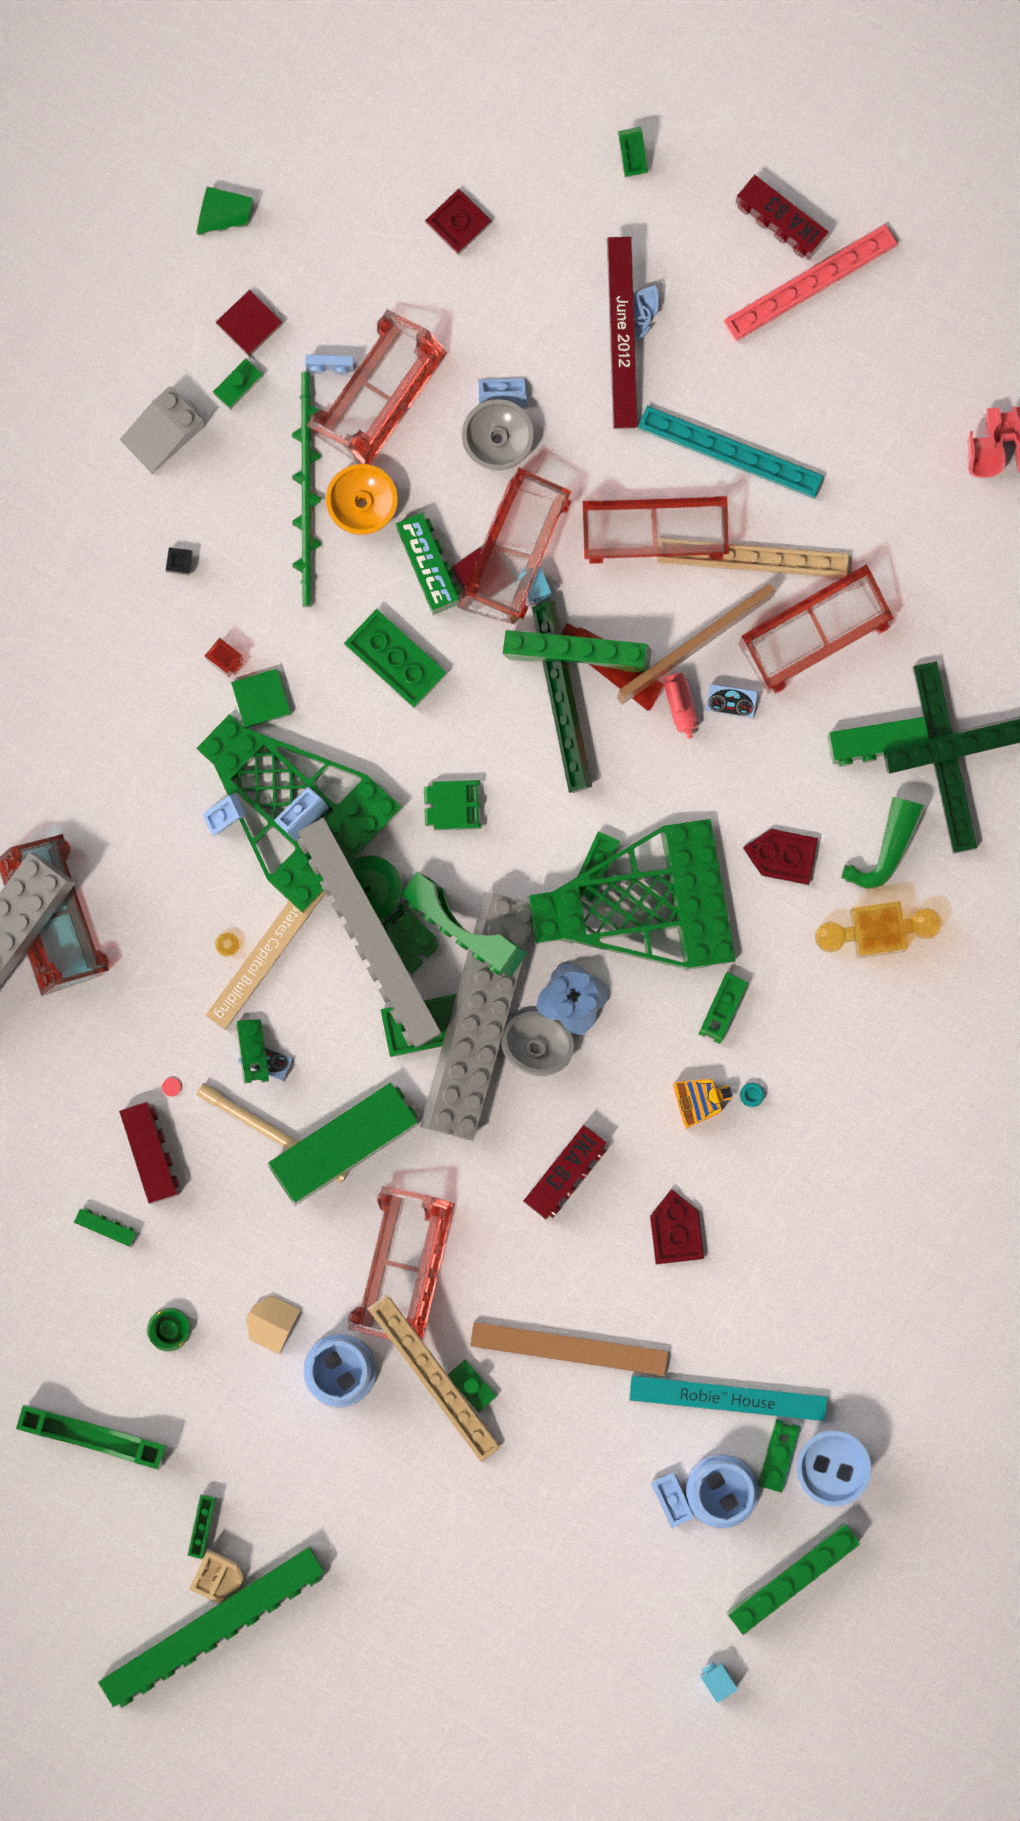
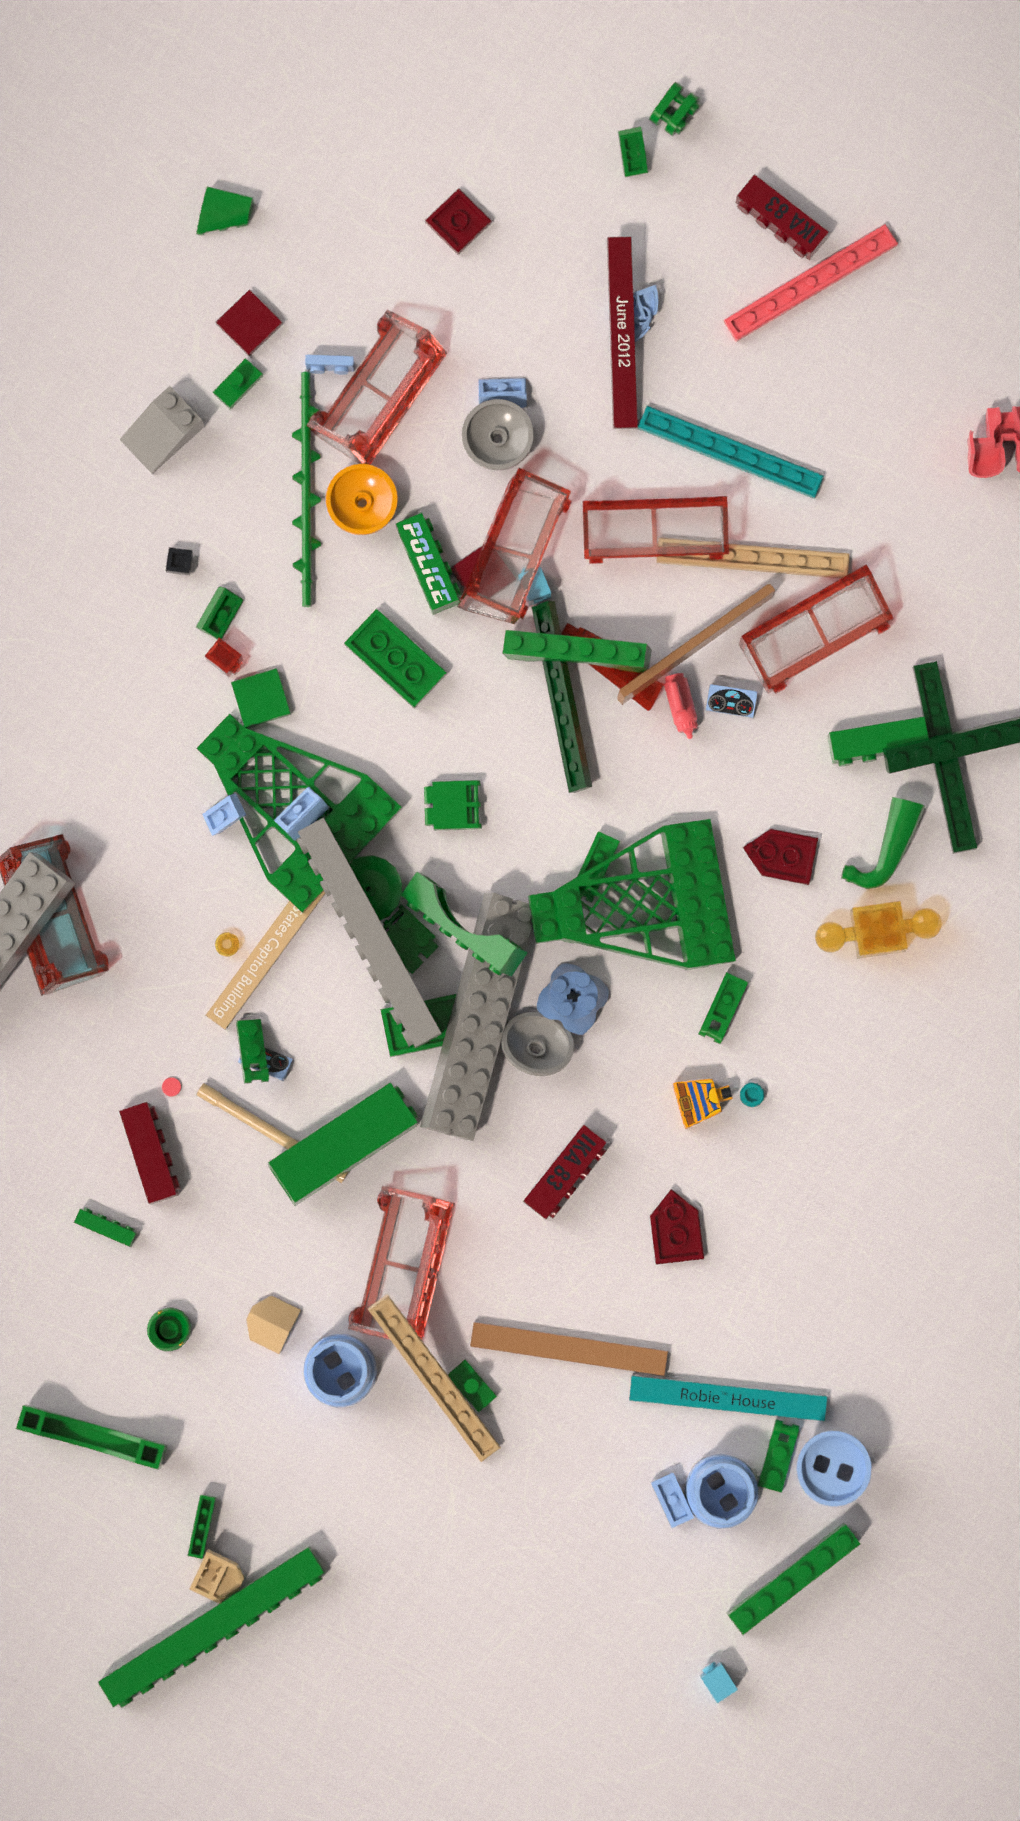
(219, 613): none -> green slope
(688, 106): none -> green brick

